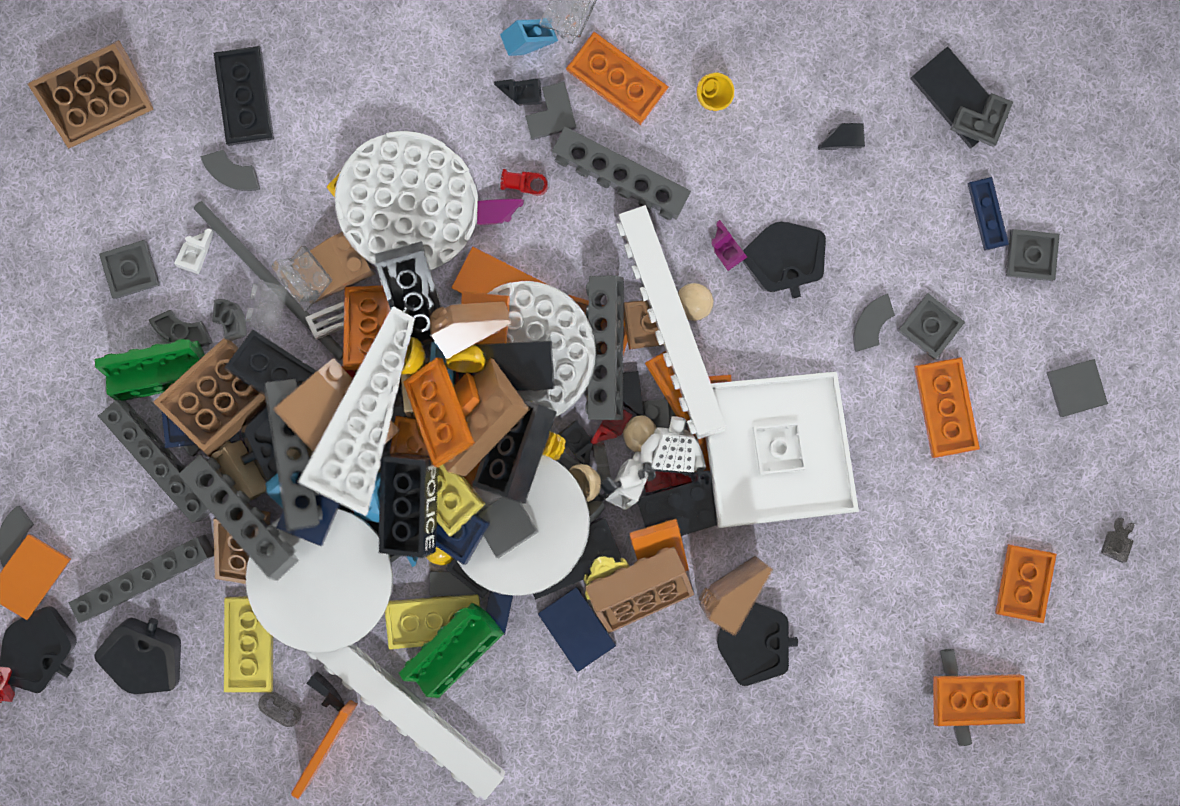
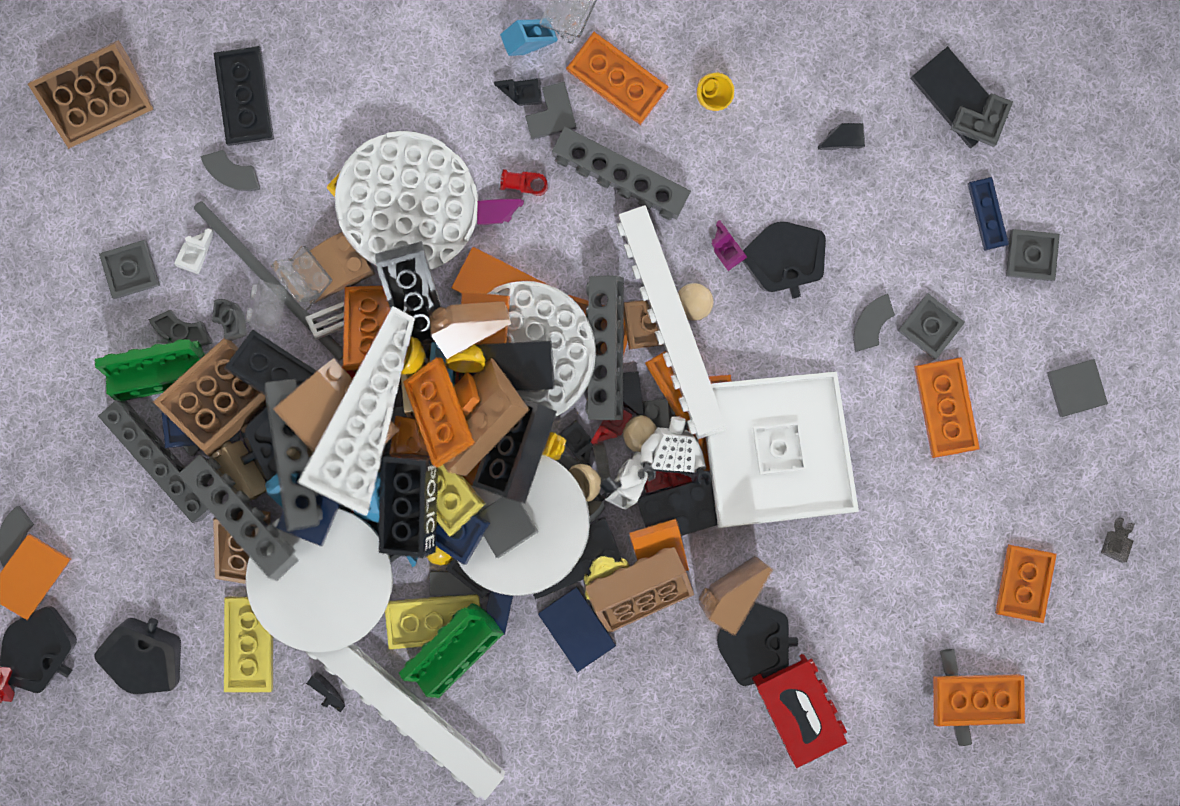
(141, 578): dark grey brick -> none
(283, 704): clear smoke beam -> none
(323, 749): orange tile -> none
(801, 711): none -> red panel

